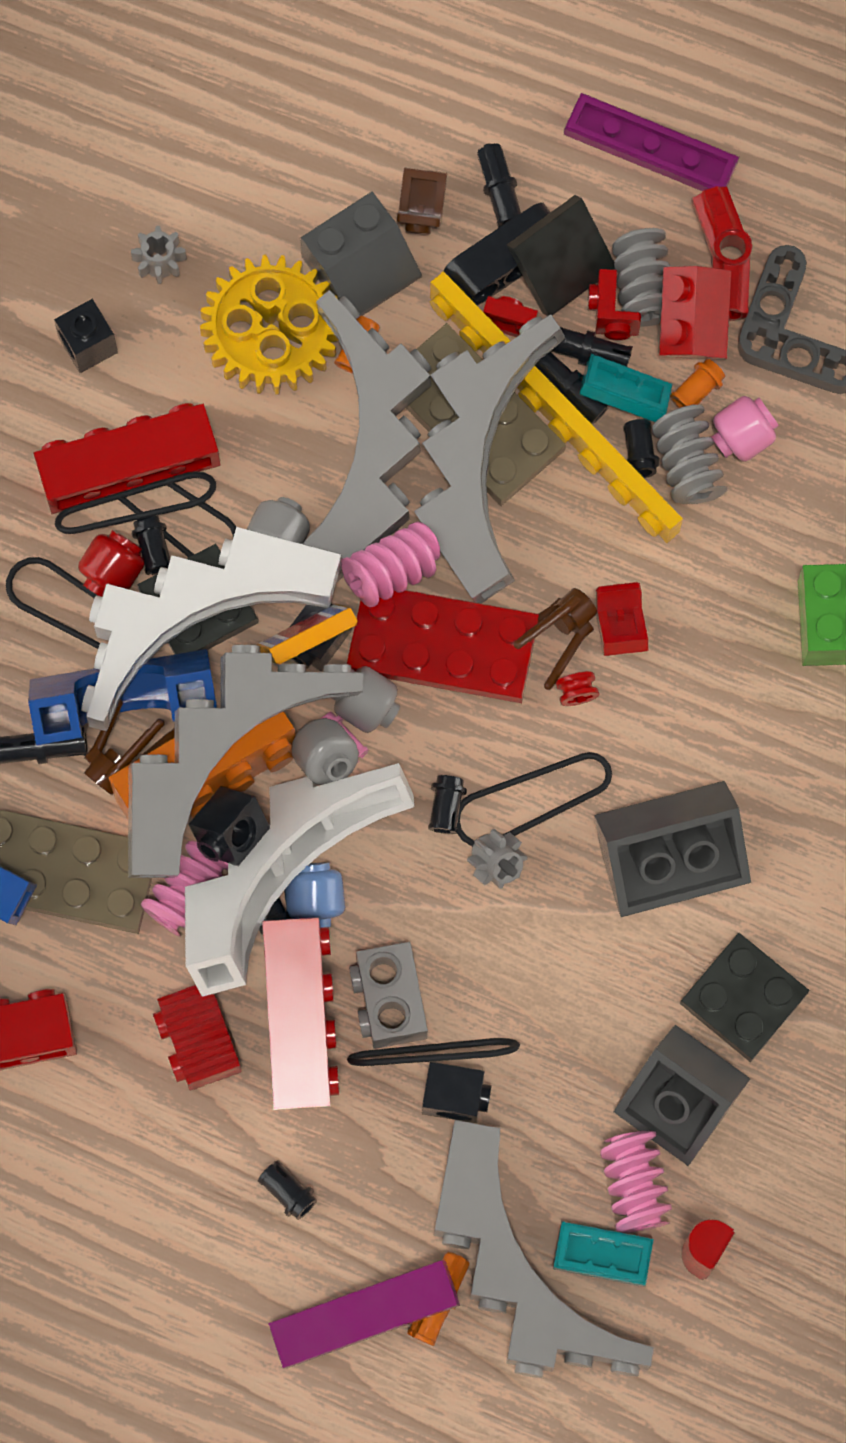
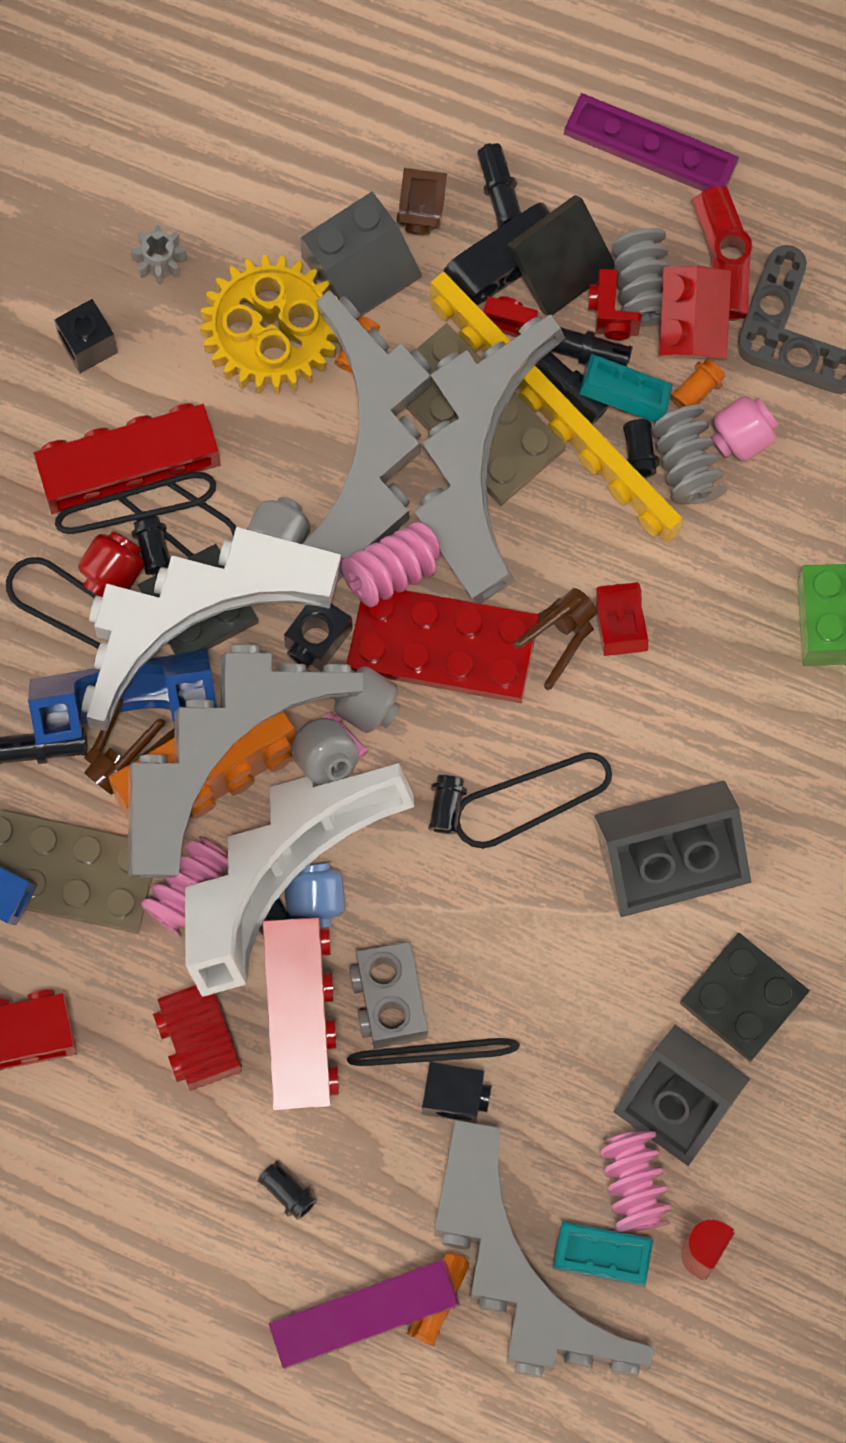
(229, 826): black brick -> none
(308, 633): light orange tile -> none
(497, 858): light grey gear -> none
(577, 688): red bush -> none

